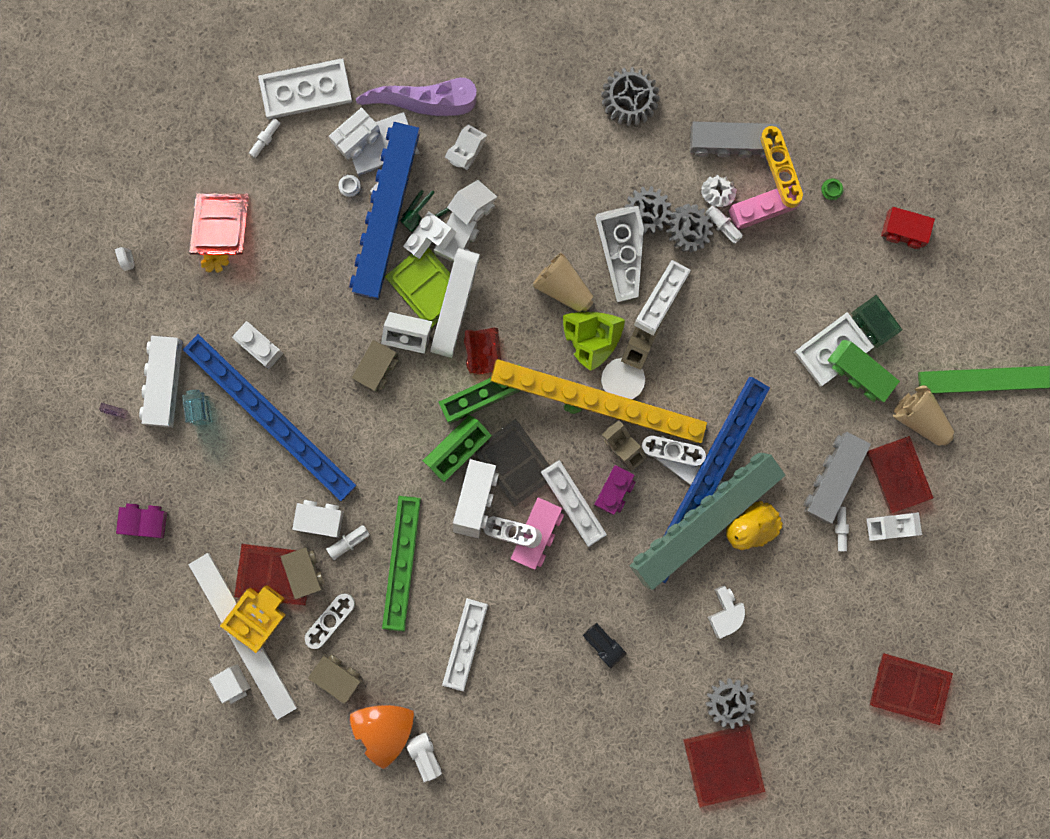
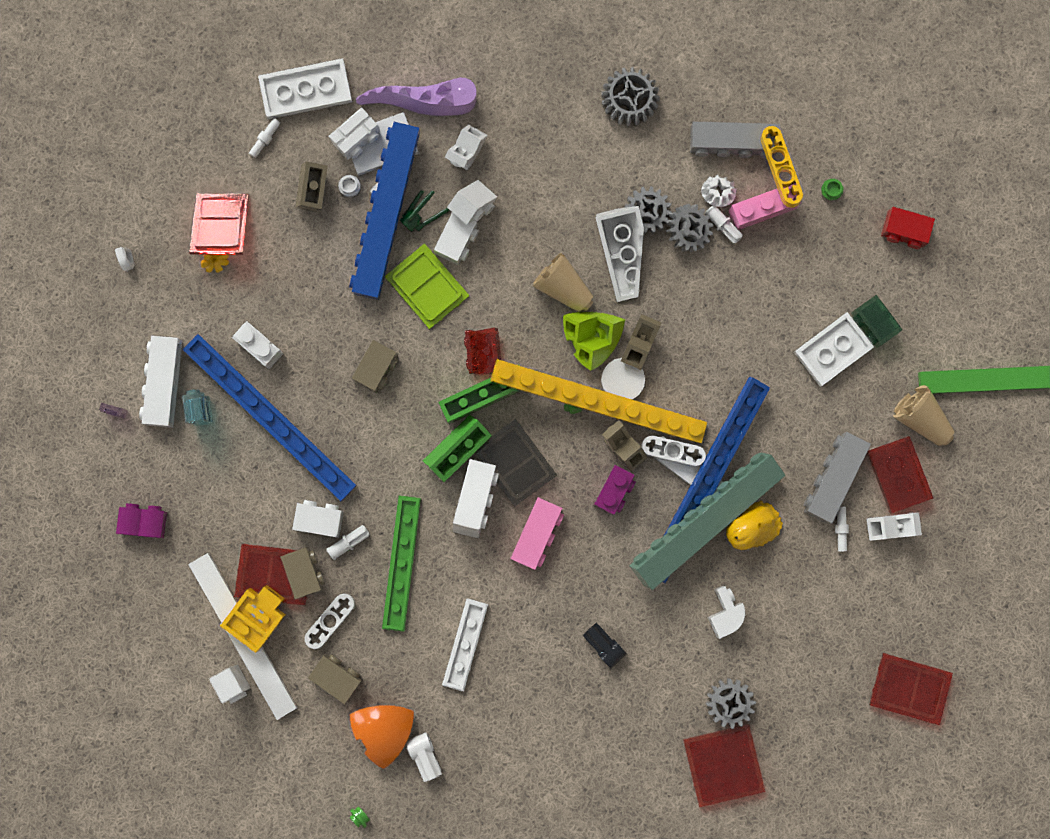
(311, 186): none -> dark tan brick
(358, 817): none -> bright green plate
(406, 332): white brick -> none
(429, 230): white plate -> none
(455, 303): white beam -> none
(518, 537): white beam -> none
(573, 503): white tile -> none
(662, 297): white tile -> none
(862, 371): bright green brick -> none

